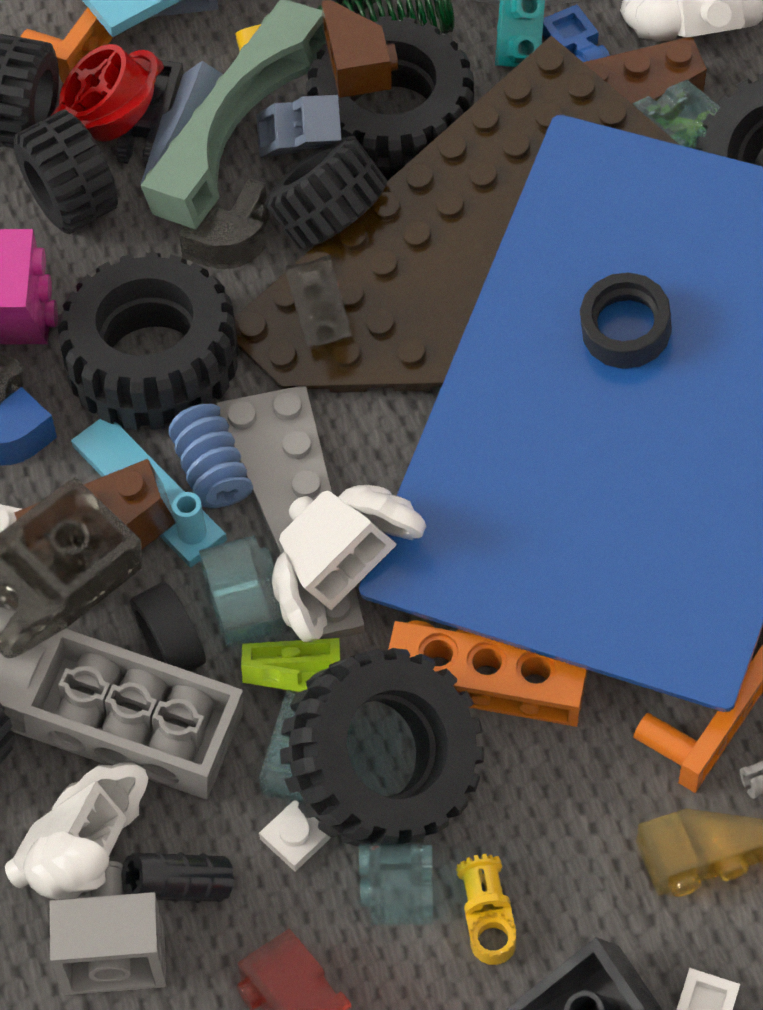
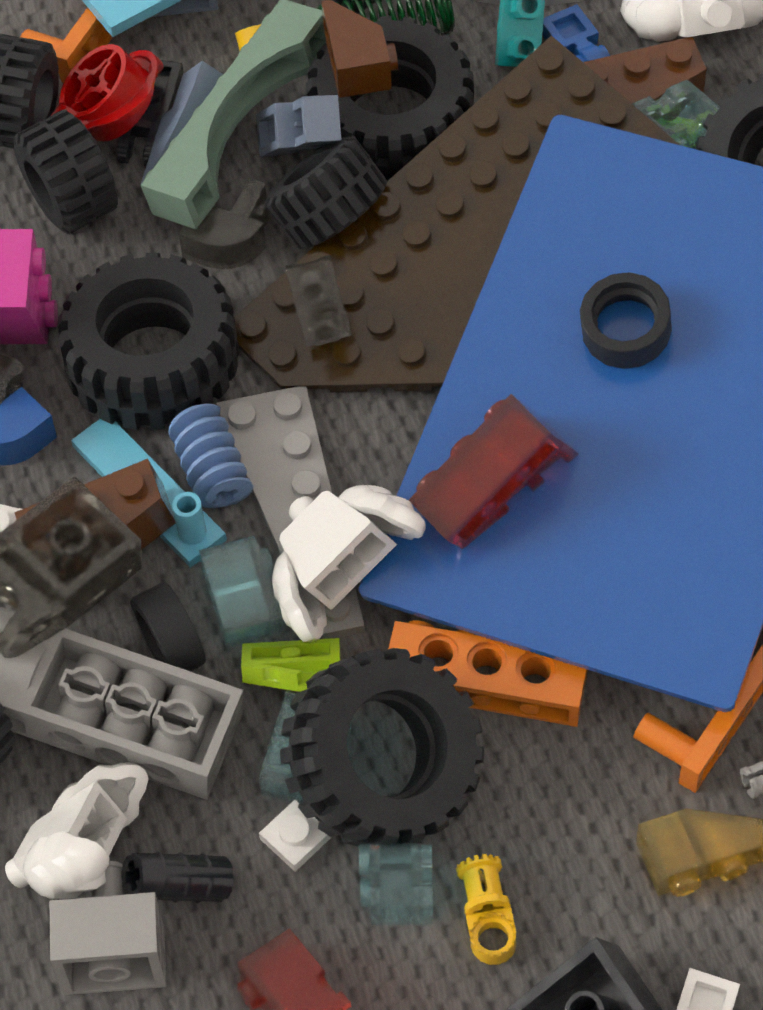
(488, 470): none -> clear red wedge

